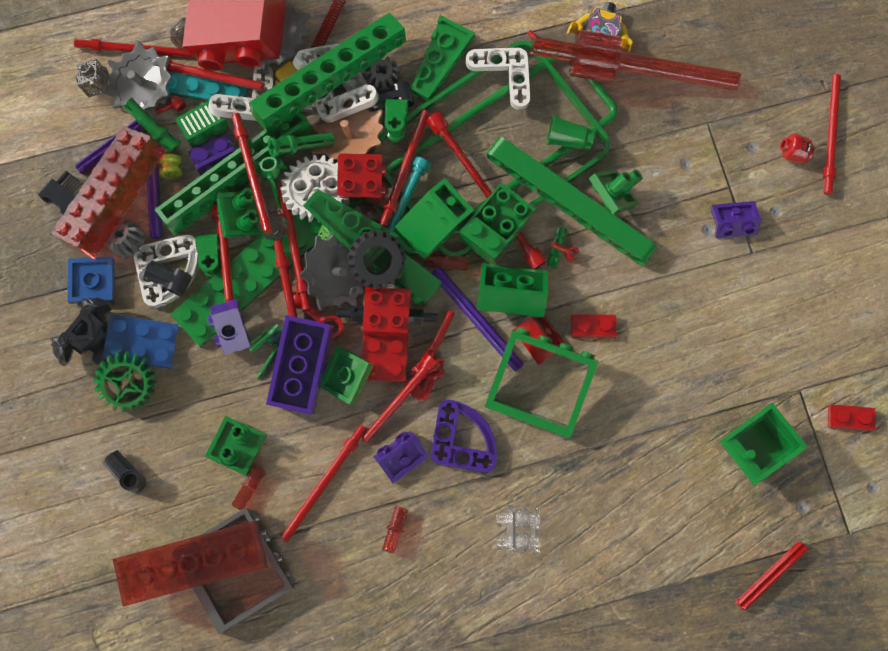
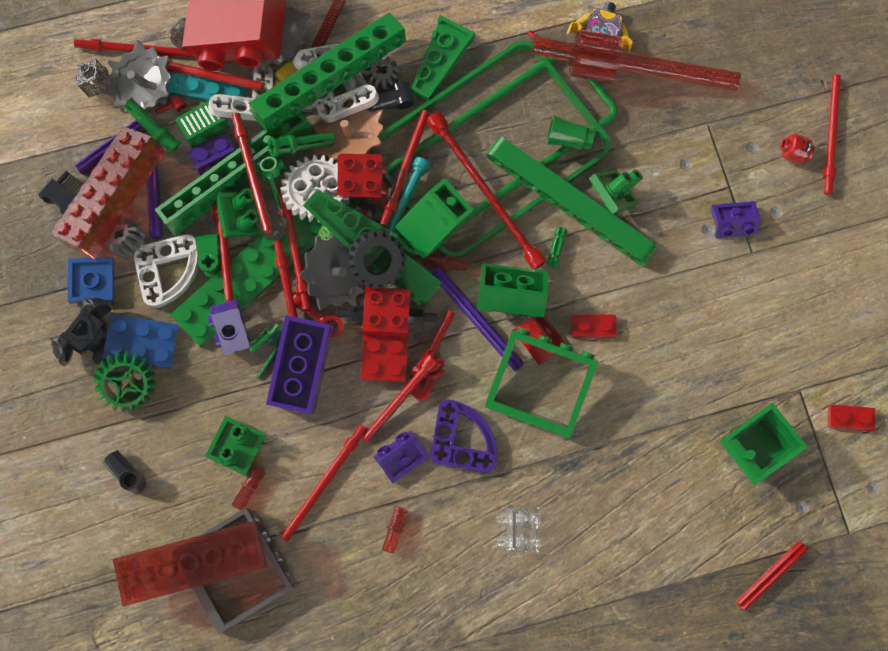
(170, 166): lime wheel -> none
(172, 280): black piece -> none
(346, 375): green plate -> none
(395, 119): green piece -> none
(496, 223): green slope -> none
(512, 67): white beam -> none
(566, 251): red hand -> none

